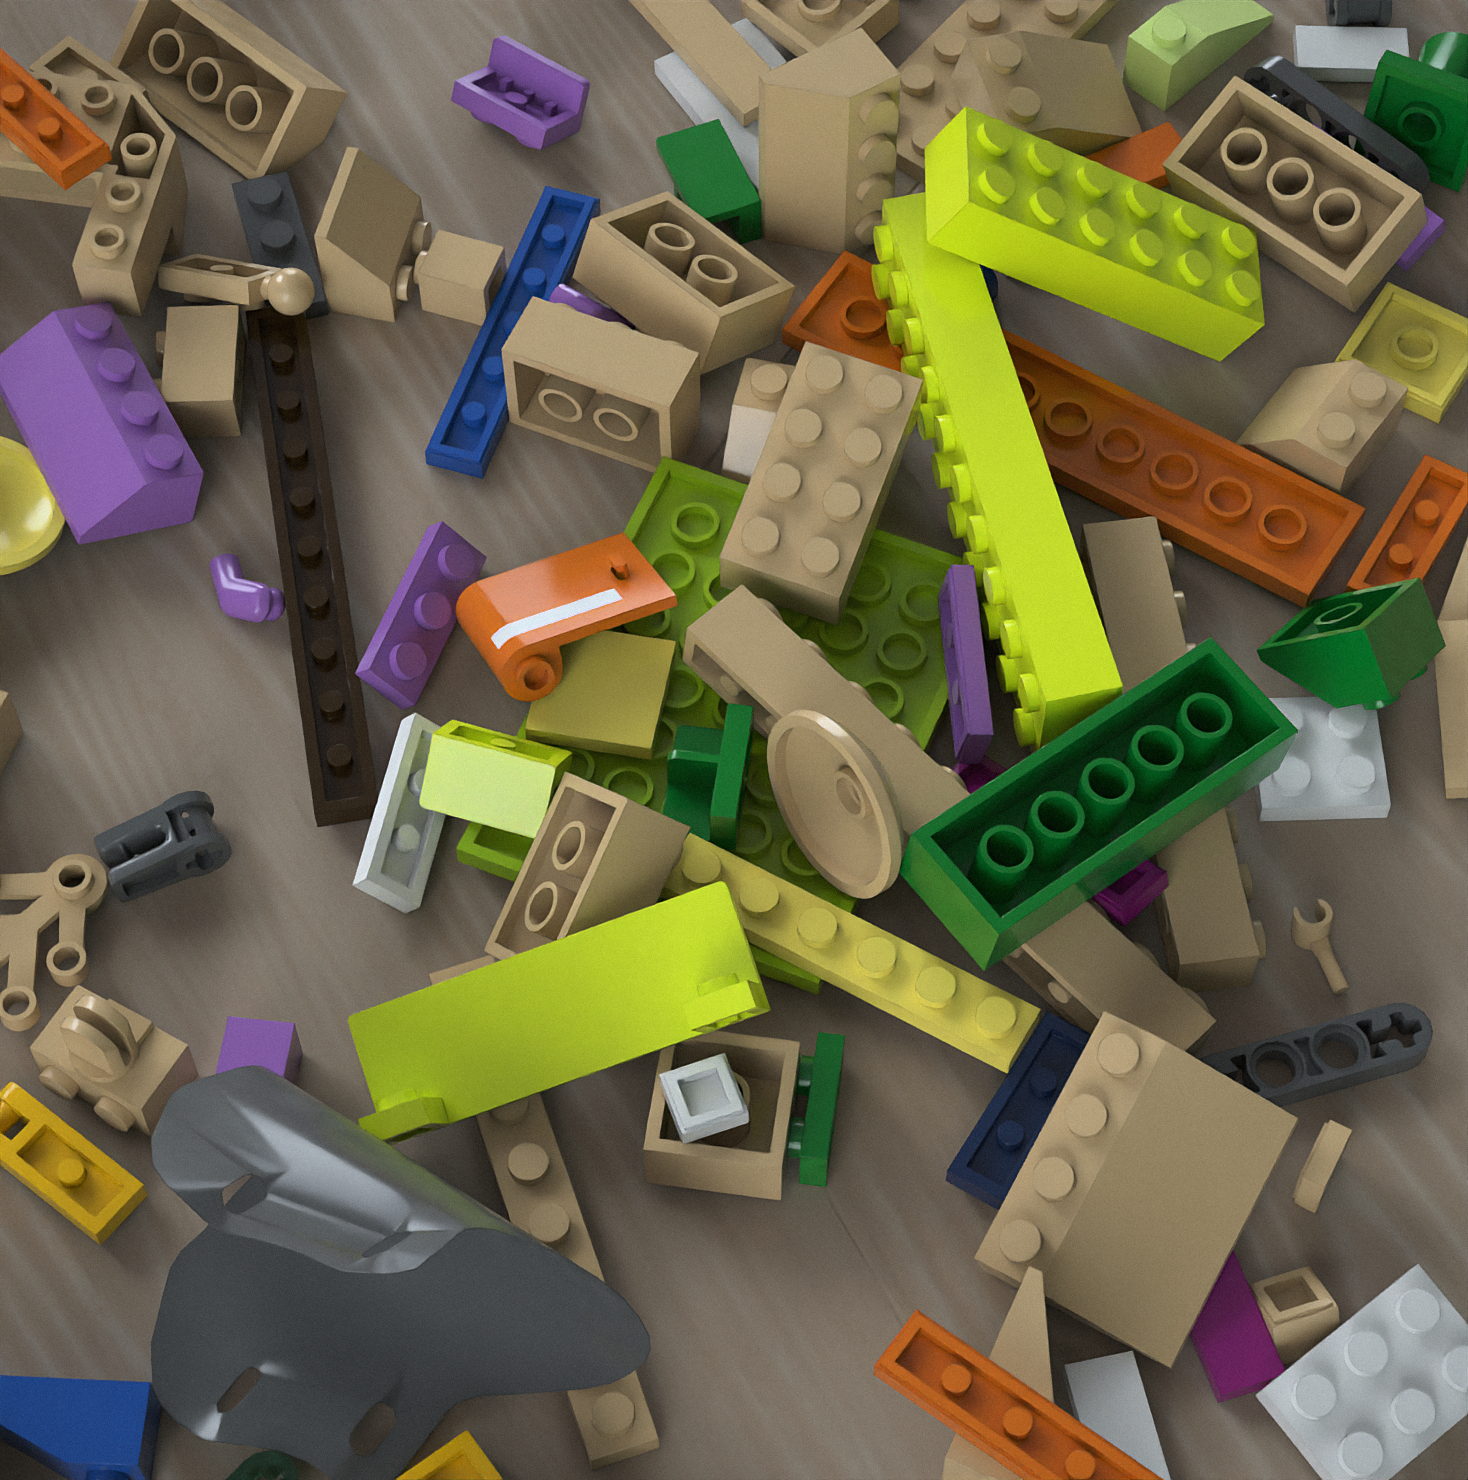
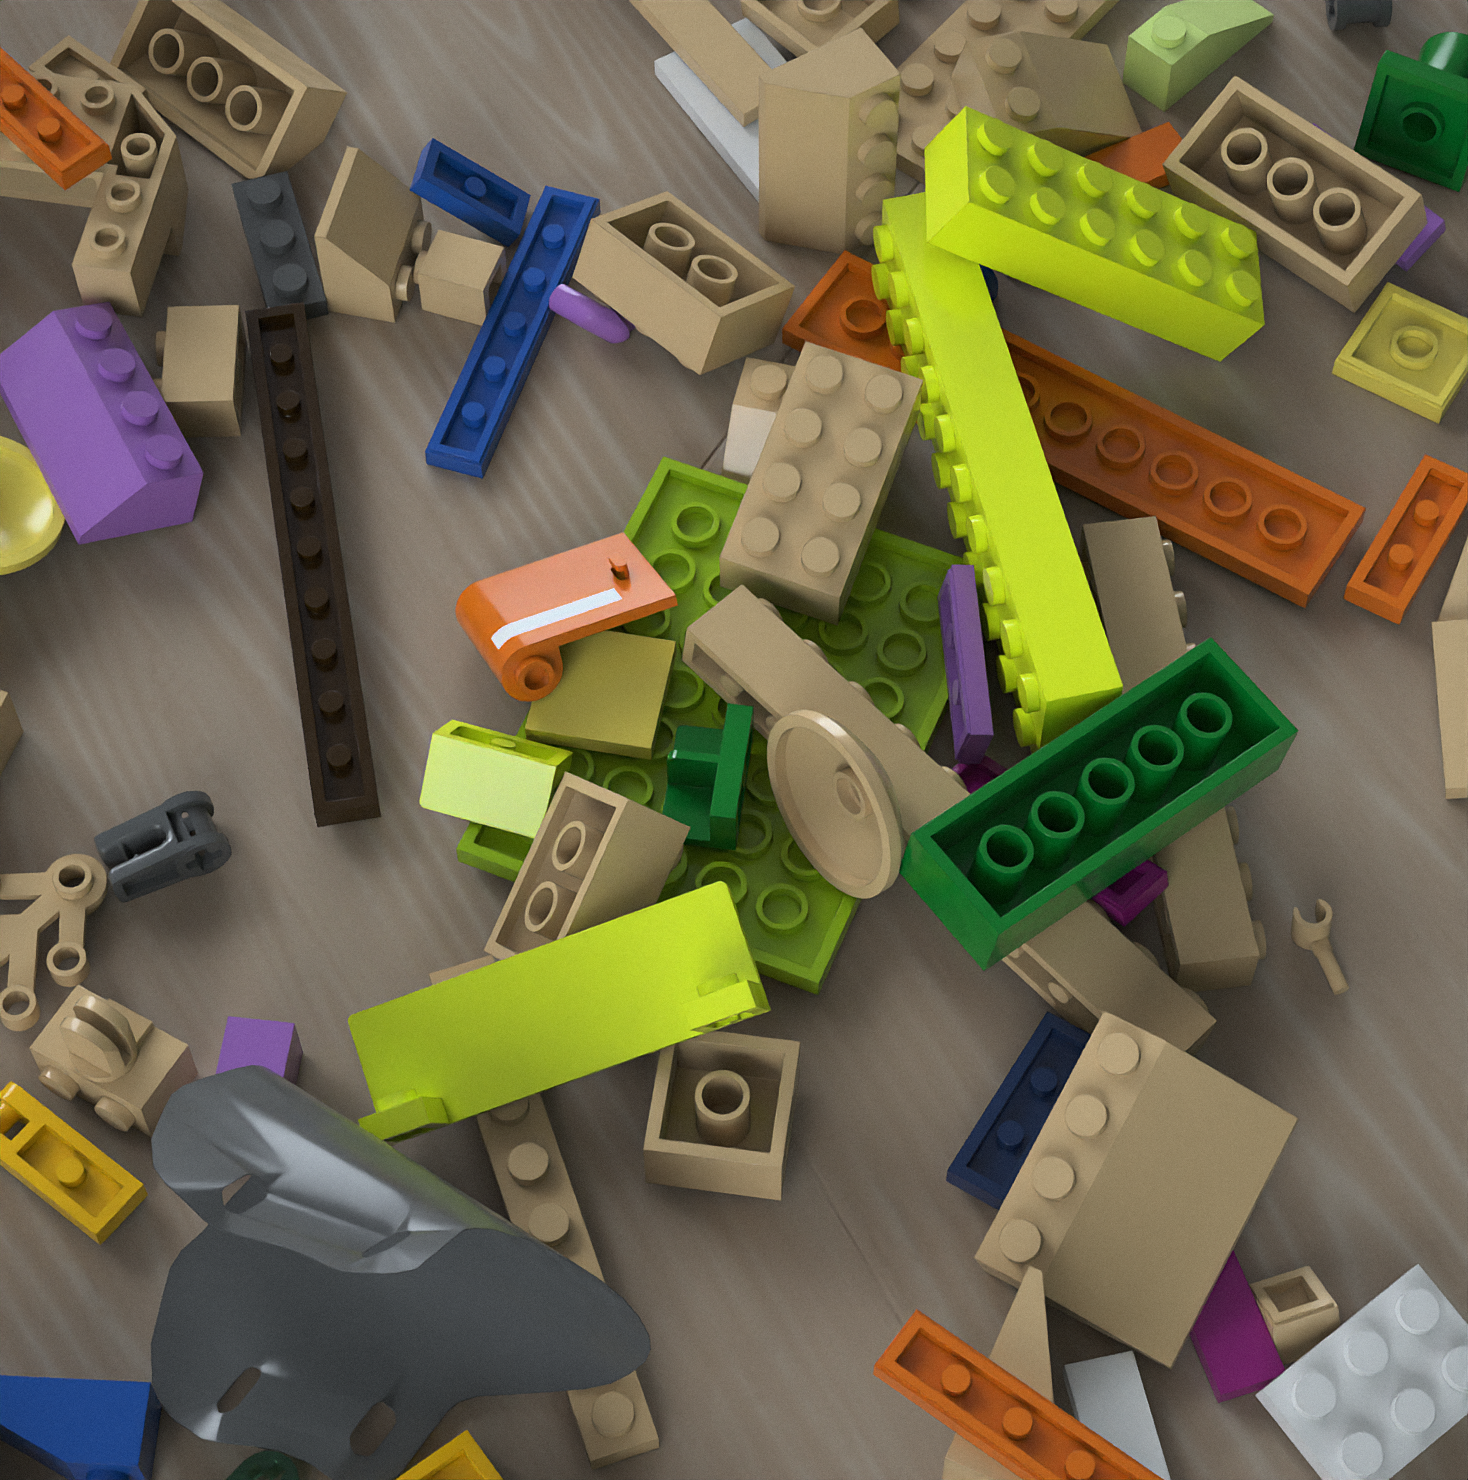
(238, 282): tan plate -> none
(243, 597): medium lavender arm -> none
(401, 831): white plate -> none
(420, 616): medium lavender plate -> none
(470, 192): none -> blue plate
(524, 95): medium lavender bracket -> none
(601, 385): tan brick -> none
(704, 1098): white tile -> none
(712, 178): green panel -> none
(813, 1135): green plate -> none
(862, 957): light yellow plate -> none
(1295, 89): dark grey beam -> none
(1315, 1077): dark grey beam -> none
(1321, 1165): tan tile -> none
(1328, 422): tan slope -> none
(1330, 768): white plate -> none
(1345, 52): white tile -> none
(1358, 644): green slope -> none

